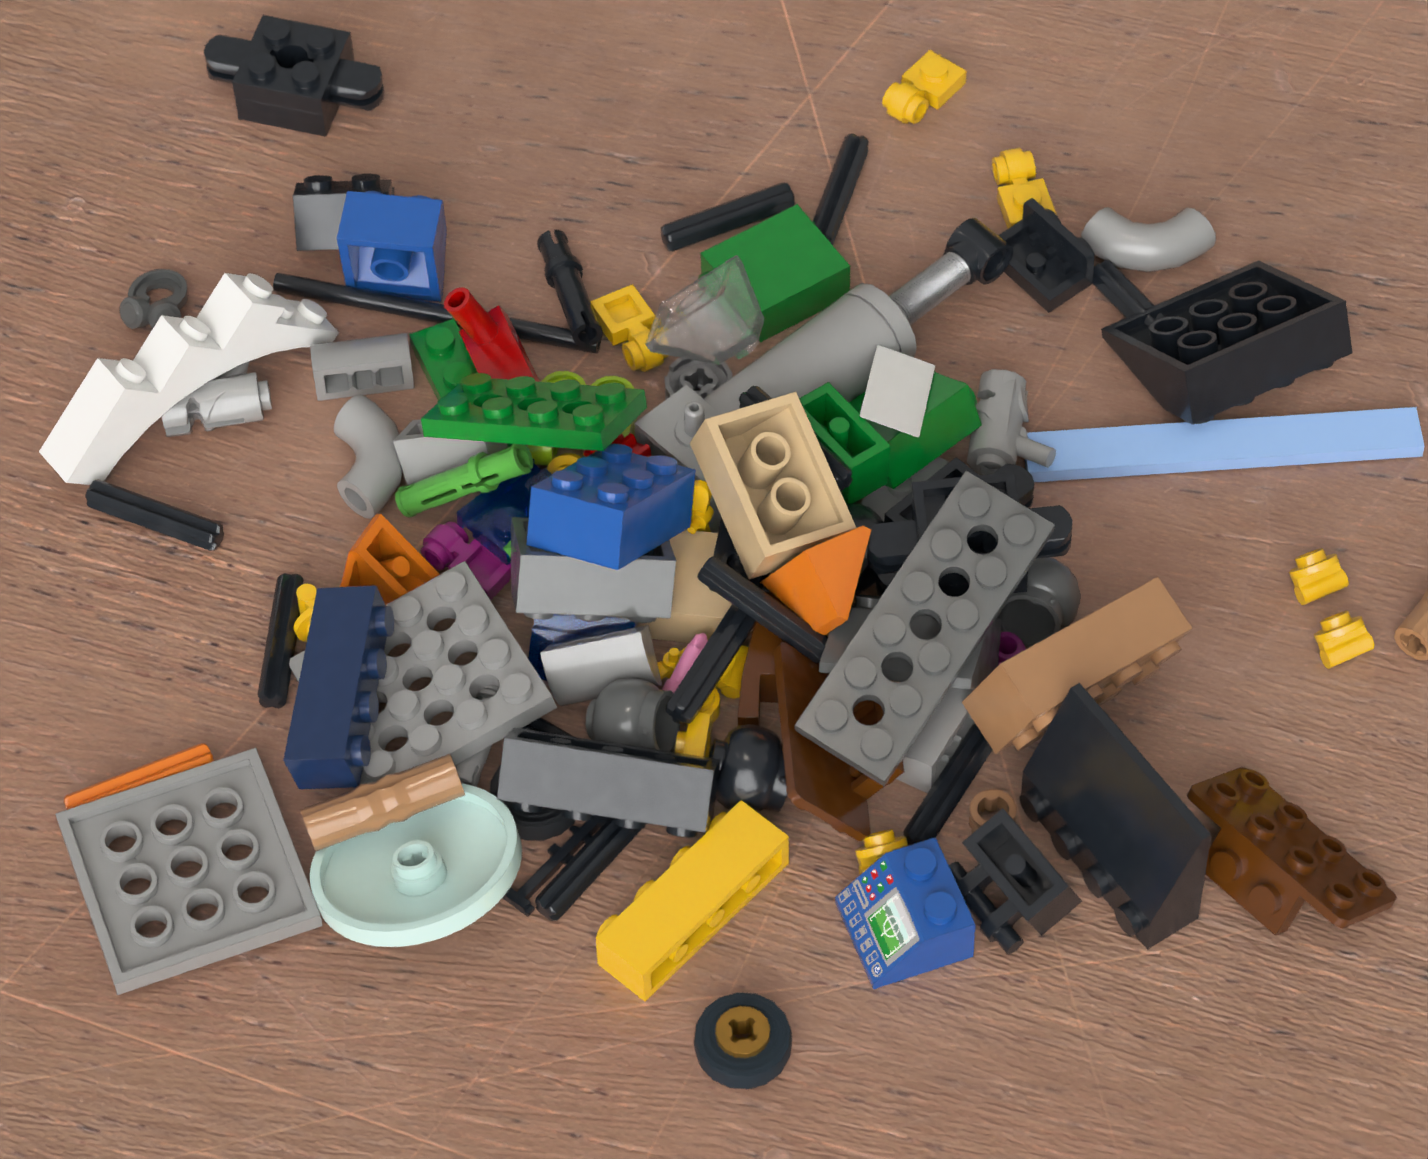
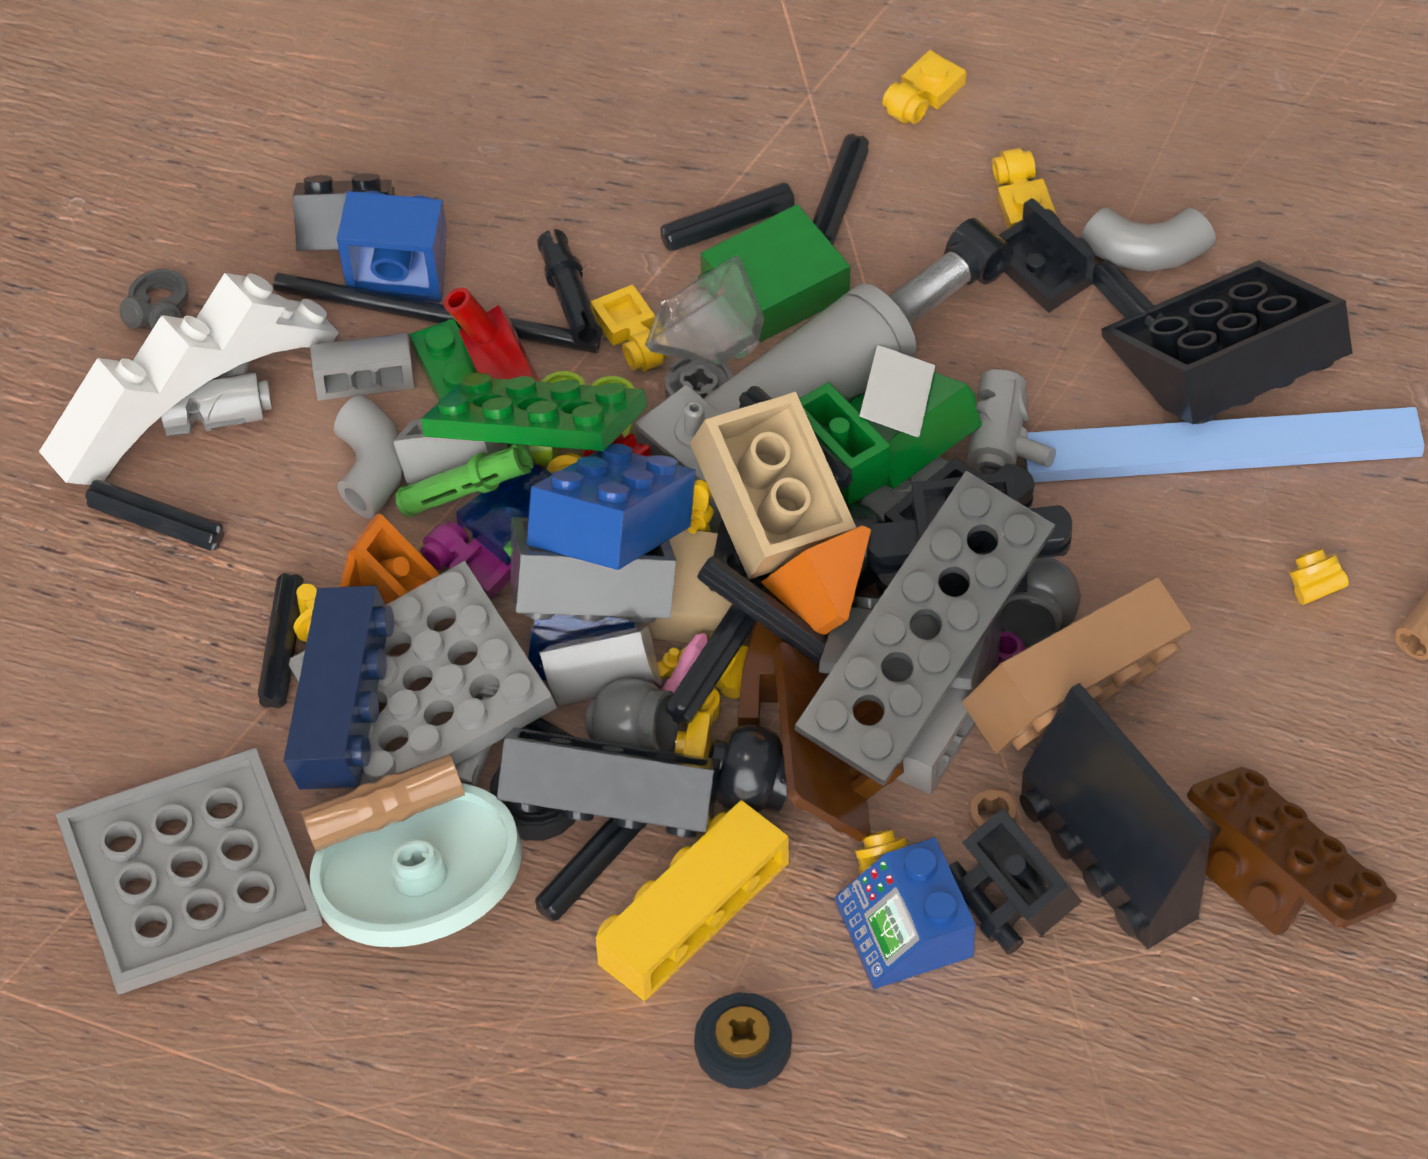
(156, 770): orange axle -> none
(293, 74): black brick -> none
(560, 856): black piece -> none
(948, 787): black axle -> none
(1342, 638): yellow plate -> none

